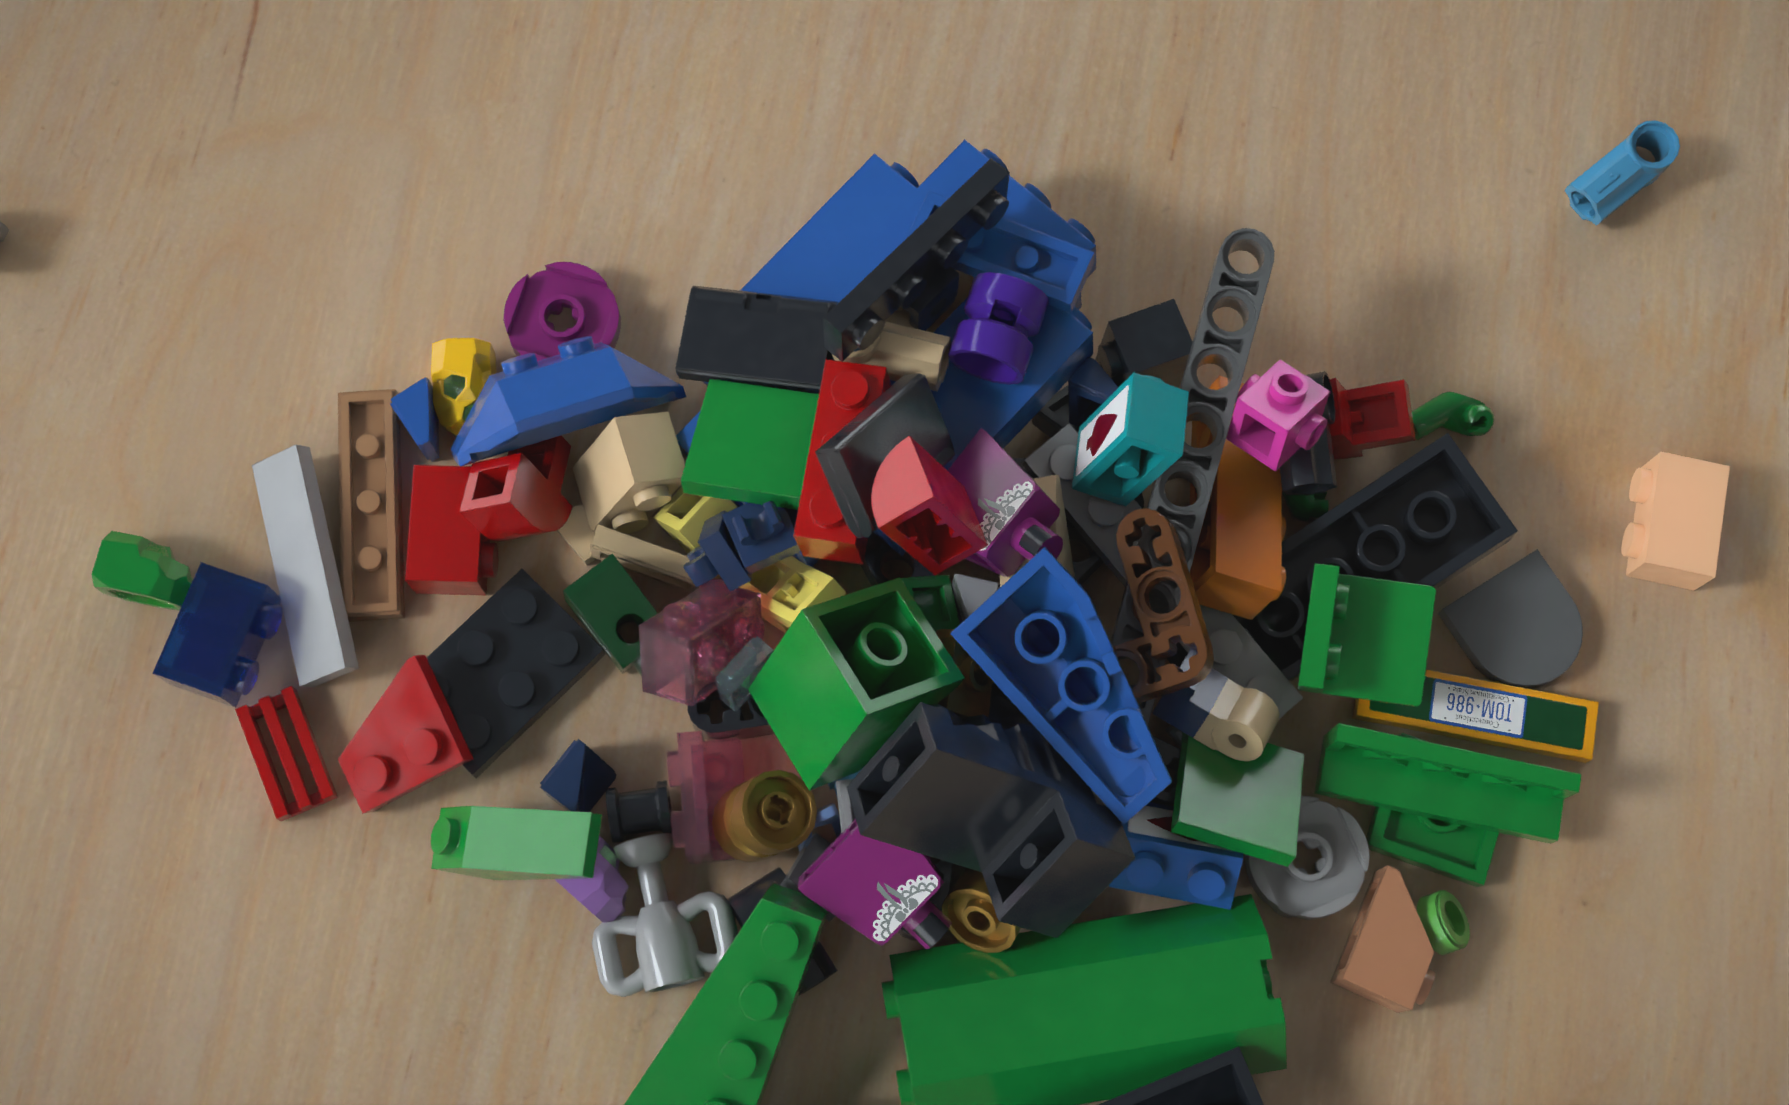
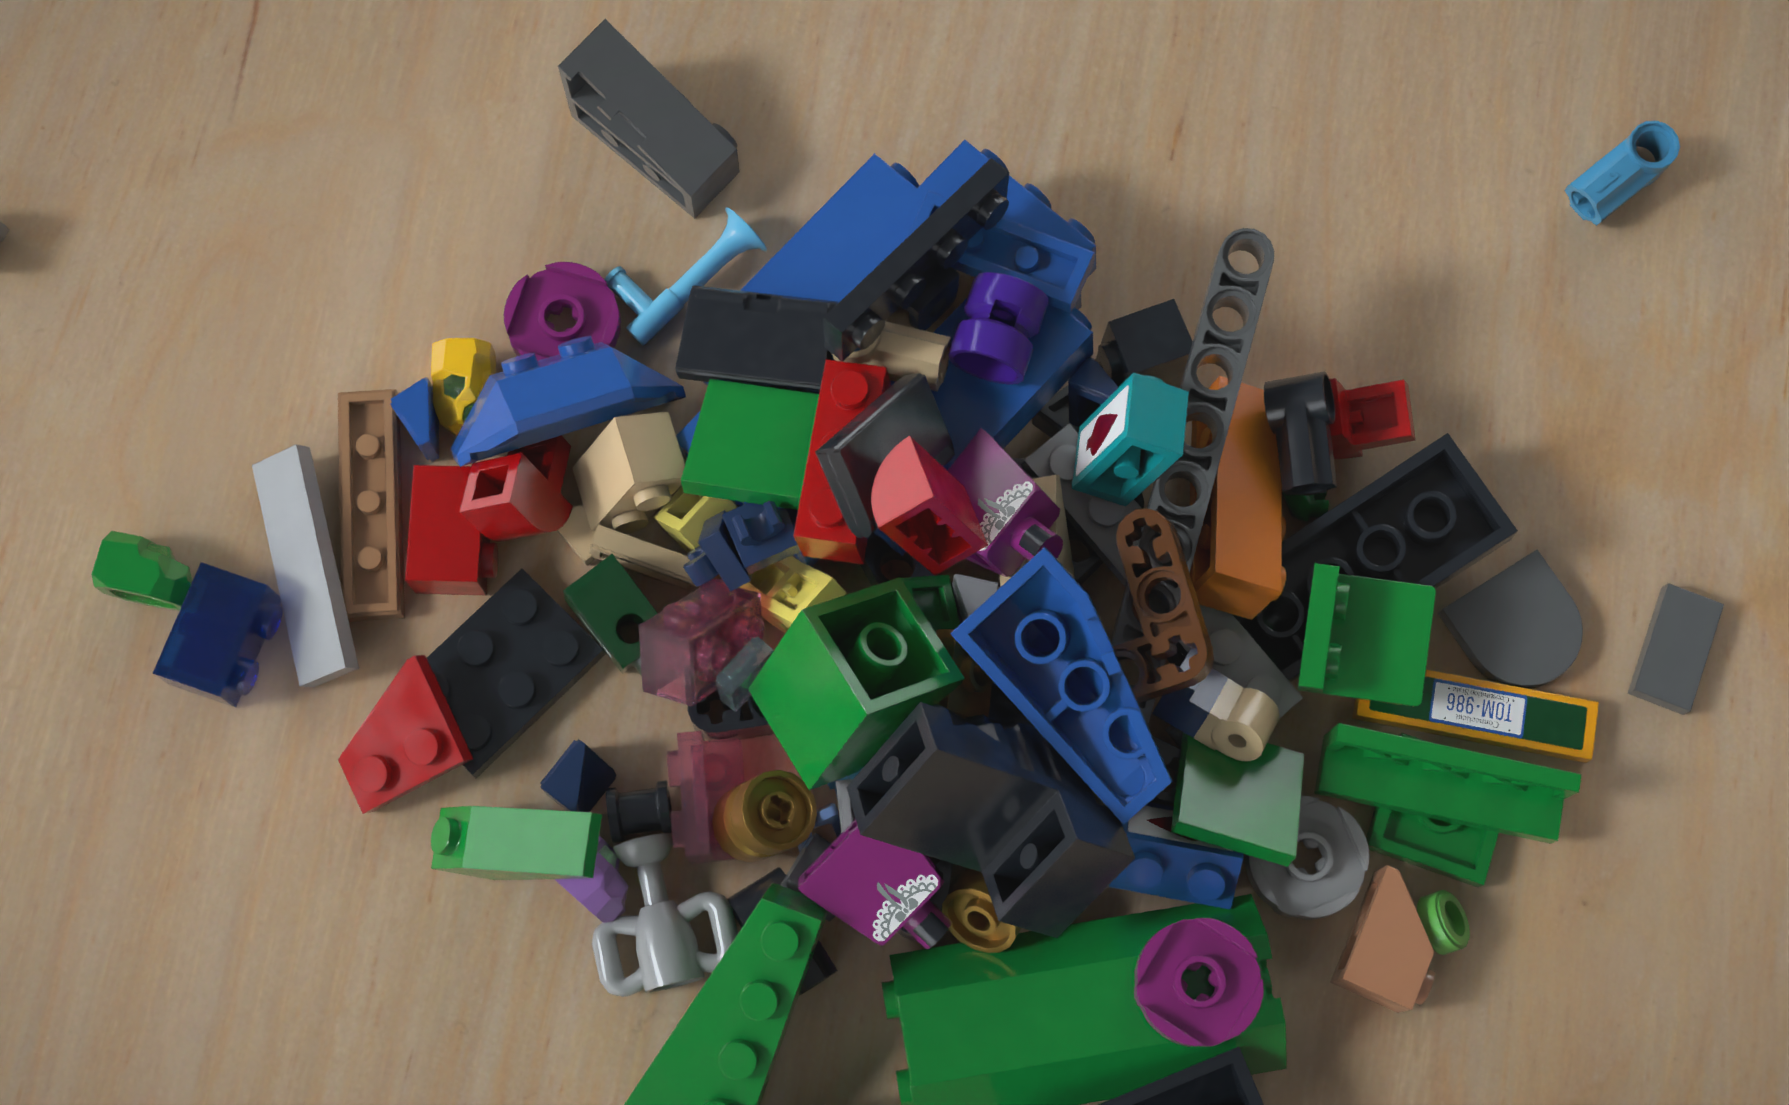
(268, 709): red tile -> none
(647, 120): none -> dark grey wedge
(656, 314): none -> medium azure piece
(1233, 974): none -> magenta plate
(1280, 403): dark pink brick -> none
(1453, 413): green arm -> none
(1675, 649): none -> dark grey tile
(1676, 521): light nougat brick -> none

